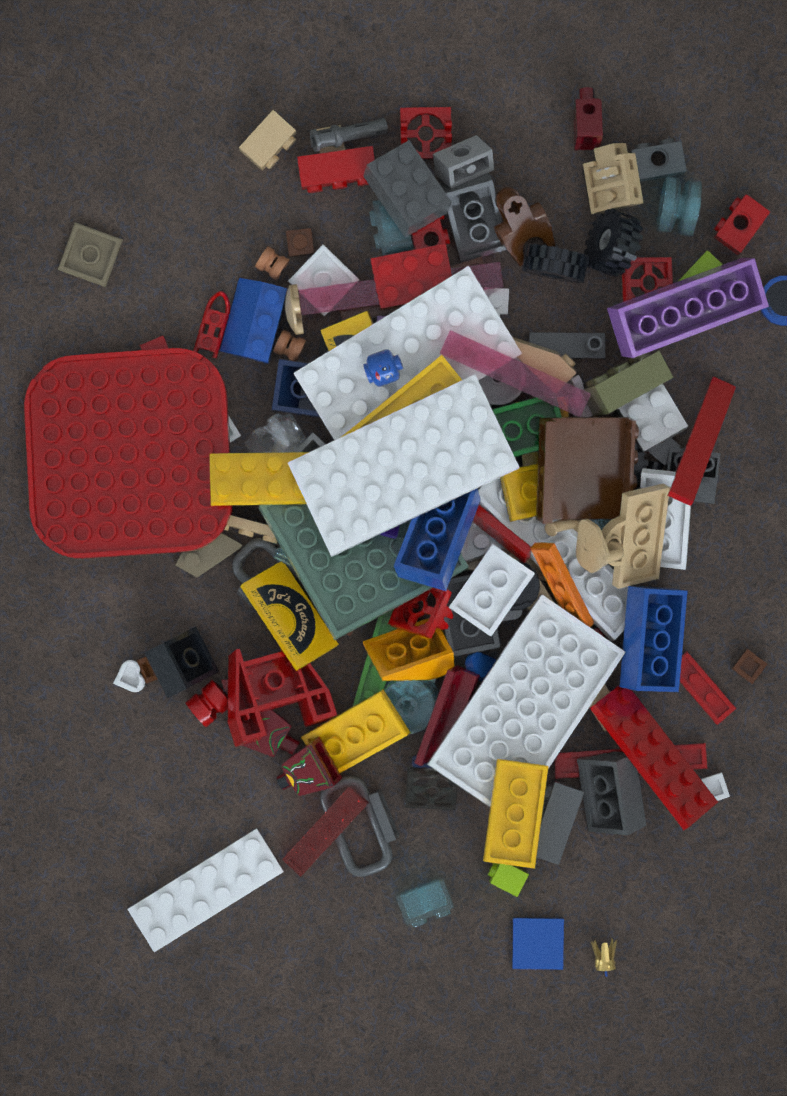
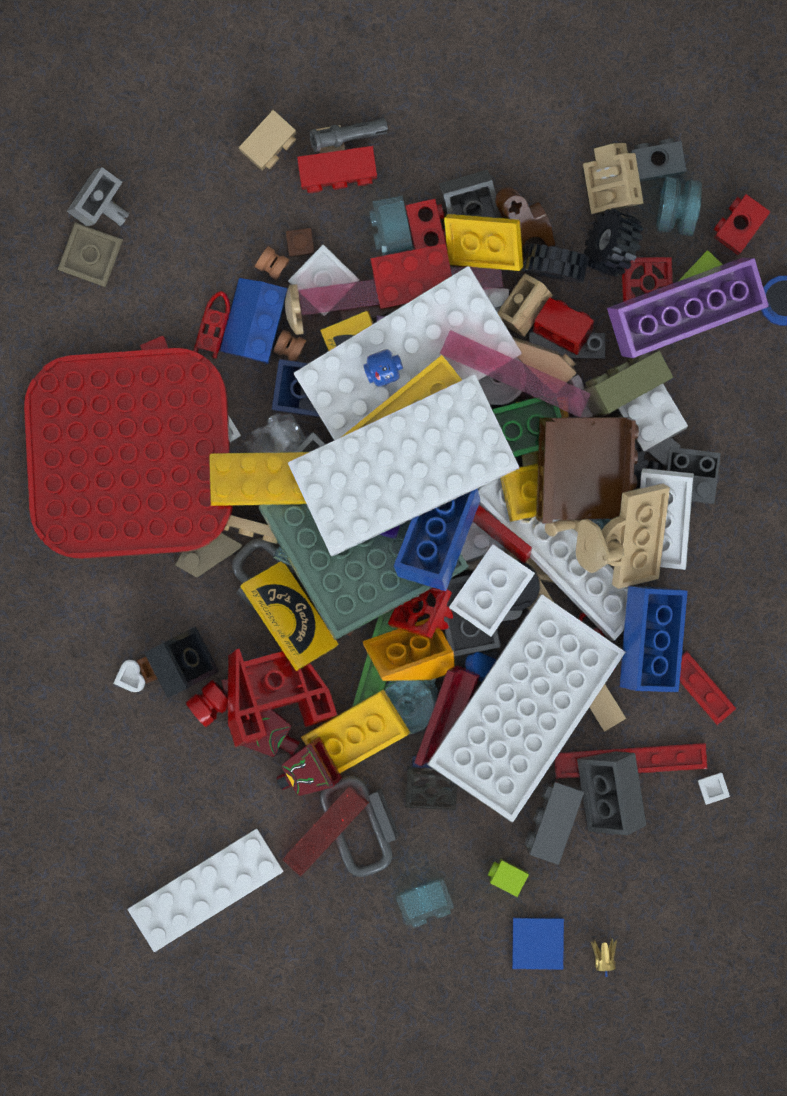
(96, 199): none -> light grey brick
(407, 188): dark grey brick -> none
(440, 113): red piece -> none
(463, 161): light grey brick -> none
(484, 242): none -> yellow plate
(515, 813): yellow tile -> none
(524, 304): none -> tan brick
(560, 581): orange tile -> none
(563, 325): none -> red brick
(587, 120): dark red torso -> none
(654, 756): red plate -> none
(701, 441): red tile -> none
(749, 666): reddish brown plate -> none

